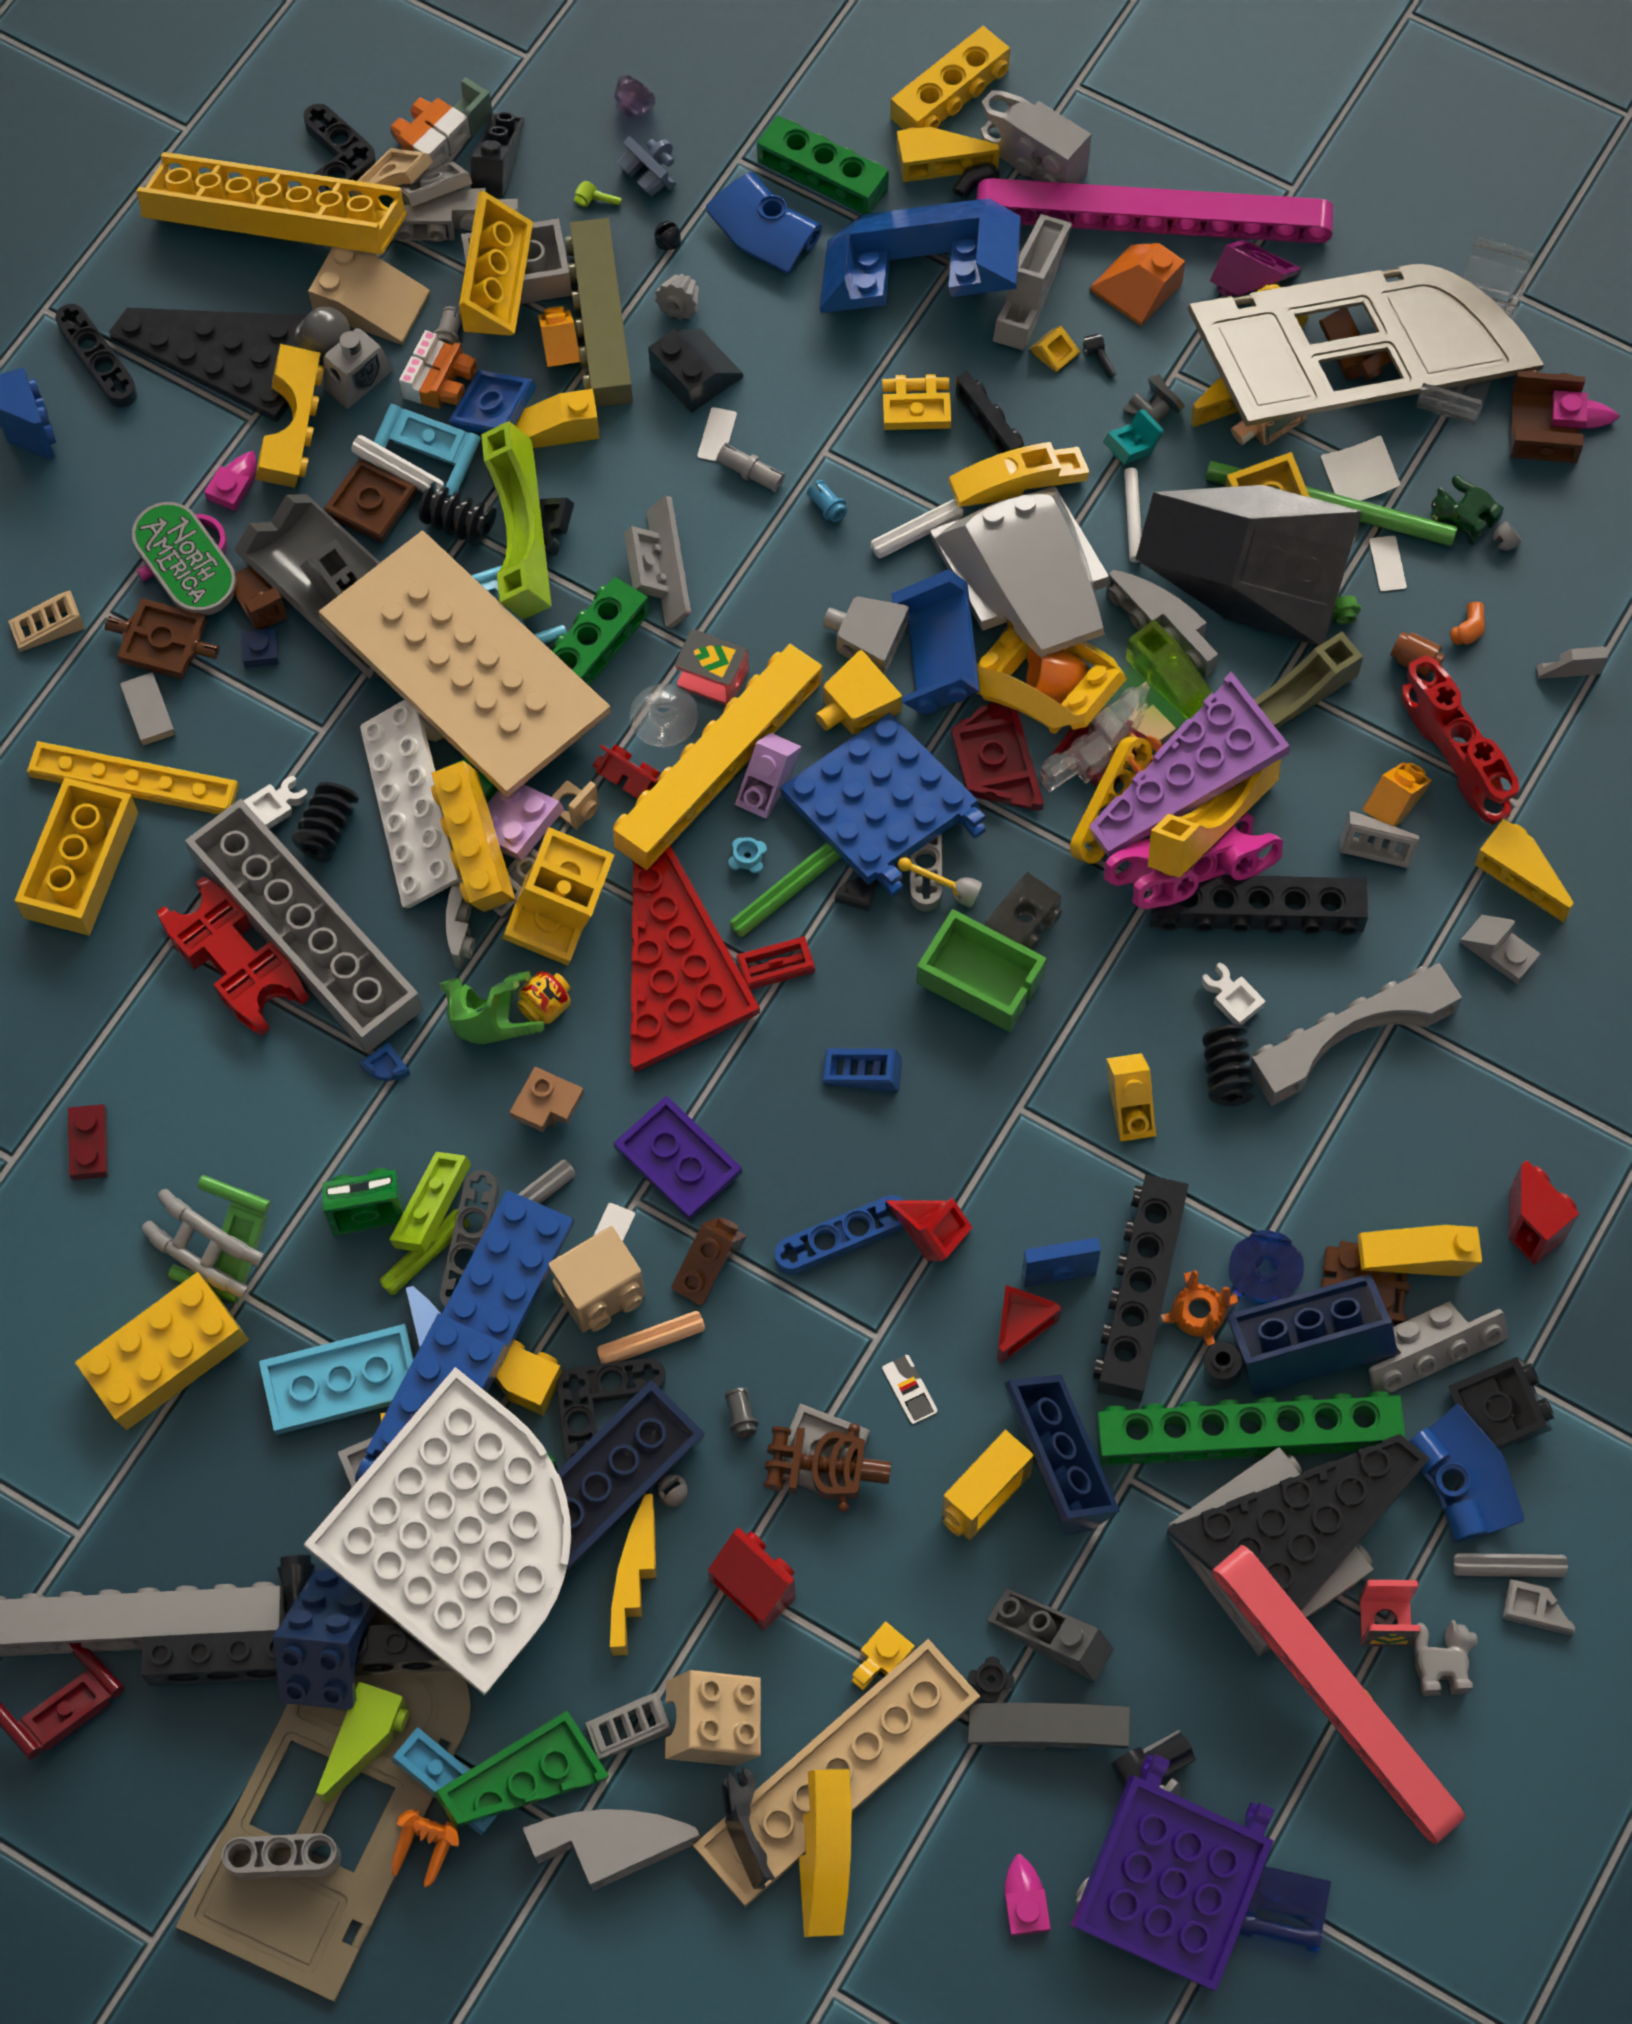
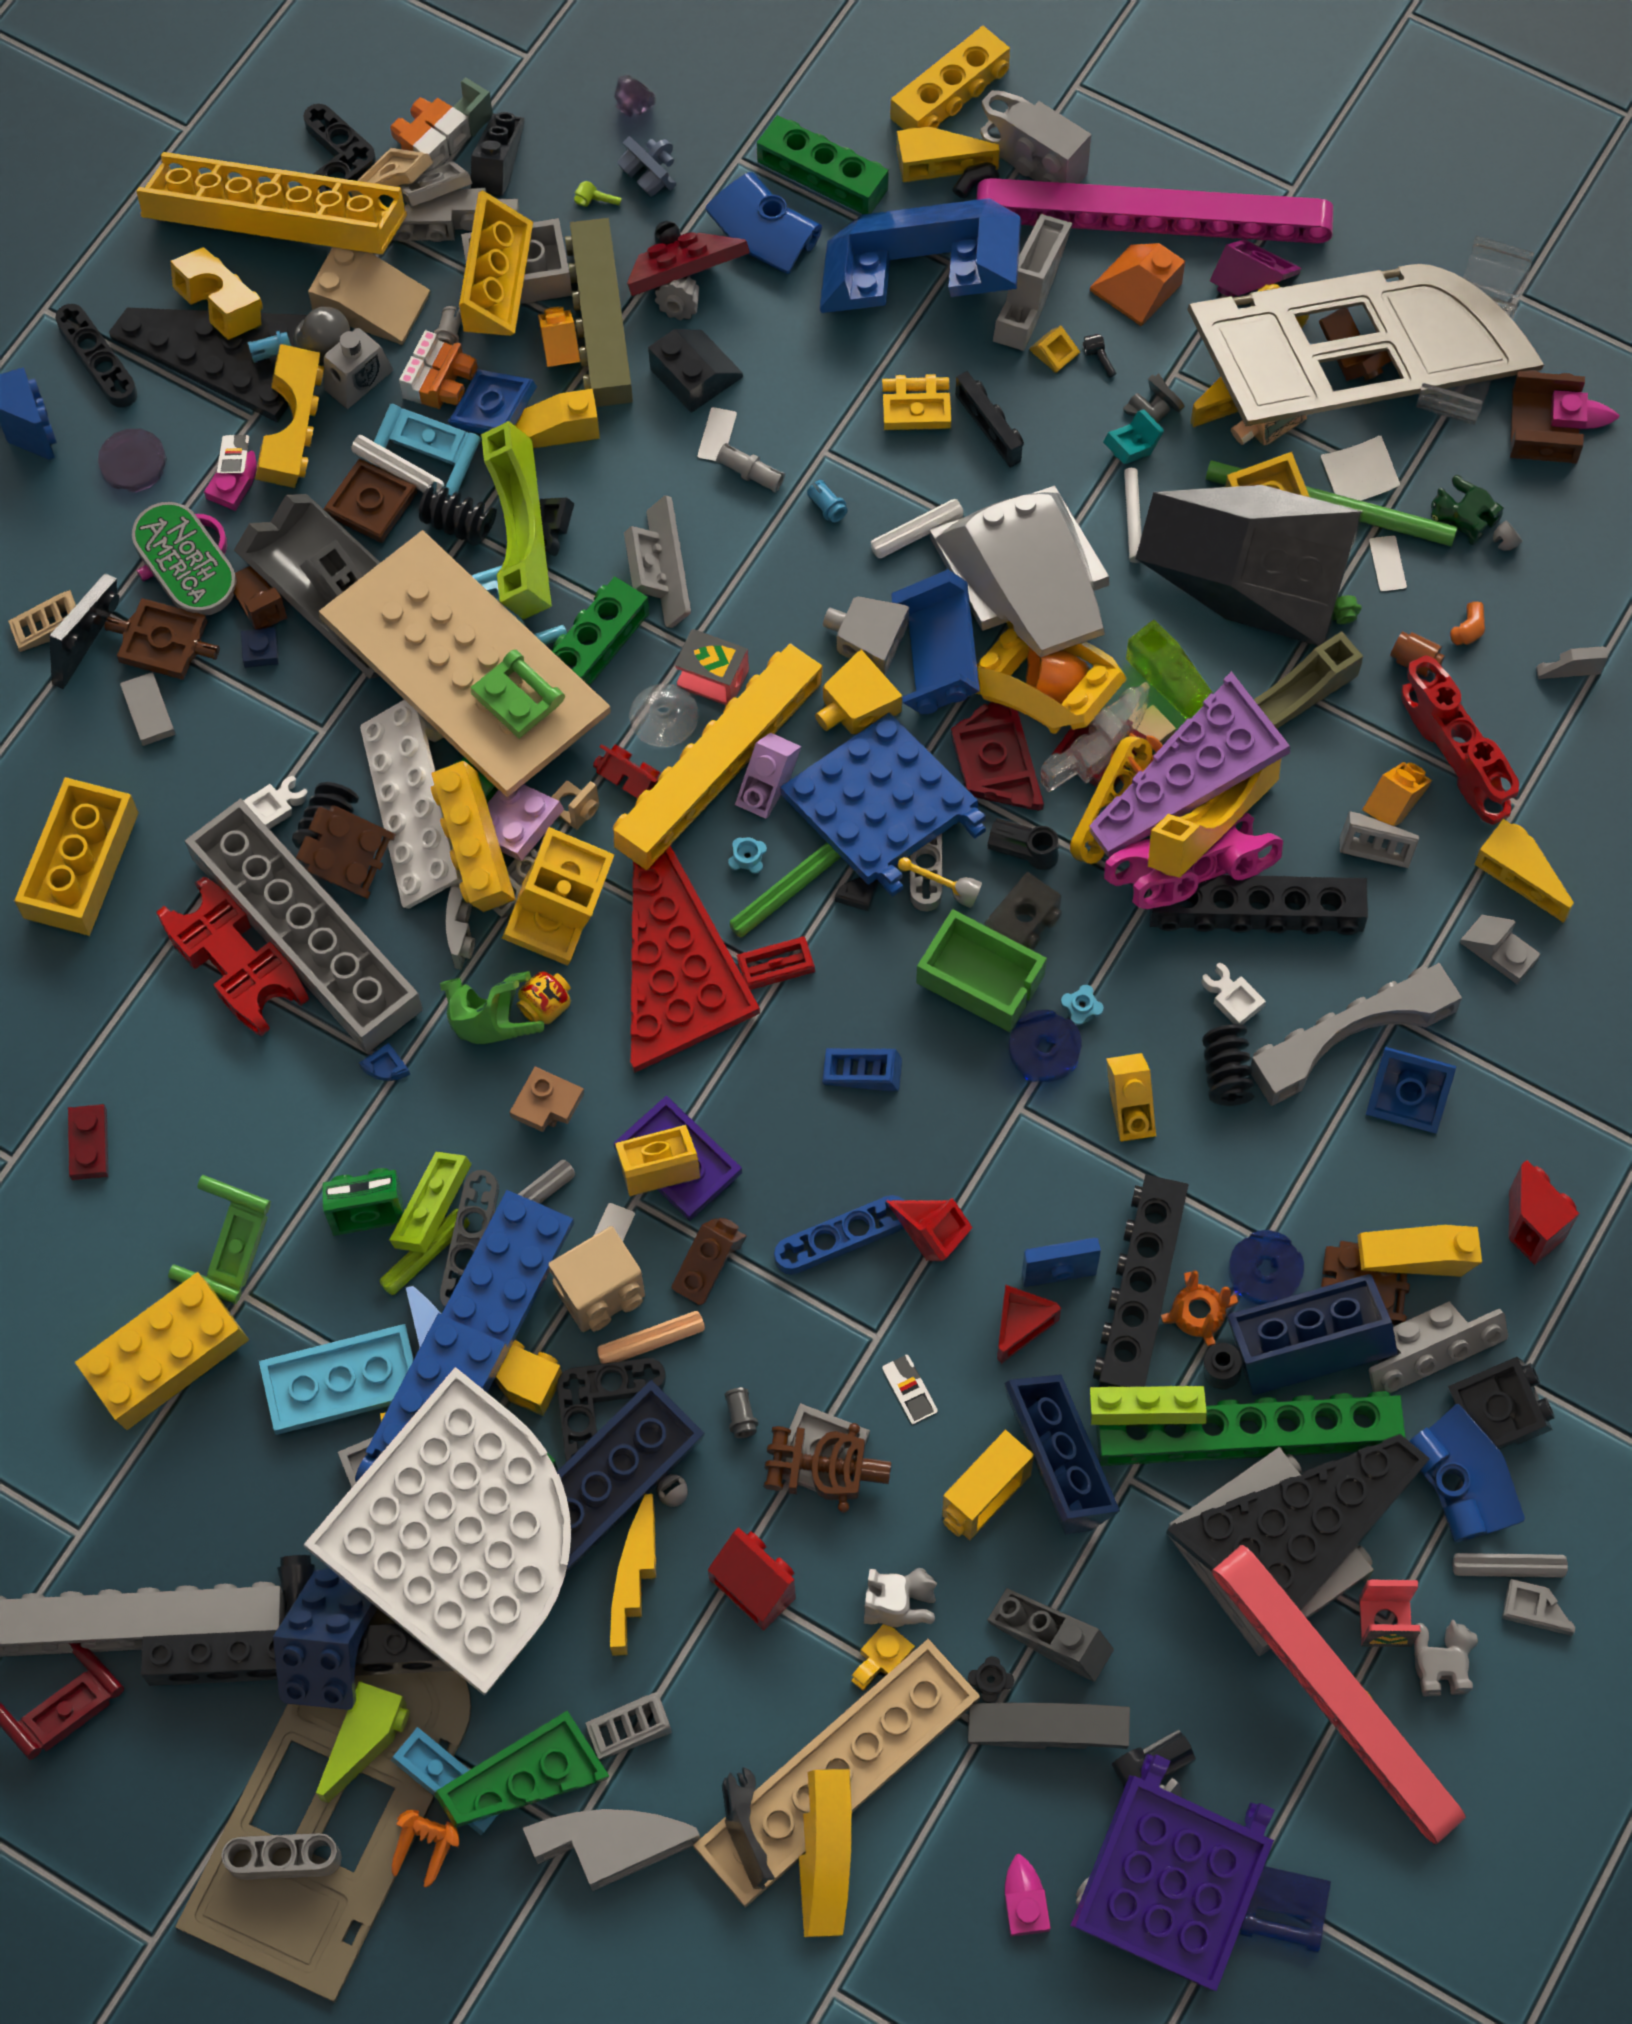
(80, 628): none -> black wing
(132, 459): none -> clear purple tile
(134, 777): yellow tile -> none
(218, 1241): light grey piece -> none
(230, 302): none -> yellow arch
(233, 454): none -> sticker
(268, 346): none -> dark azure pin
(344, 849): none -> reddish brown plate
(509, 701): none -> bright green plate
(658, 1160): none -> yellow slope
(682, 258): none -> dark red wing
(714, 1718): tan piece -> none
(890, 1594): none -> light grey animal
(1015, 471): yellow slope -> none
(1022, 840): none -> black piece
(1036, 1064): none -> clear blue plate
(1078, 1014): none -> medium azure plate
(1147, 1405): none -> lime plate
(1149, 601): light grey slope -> none
(1410, 1090): none -> blue slope

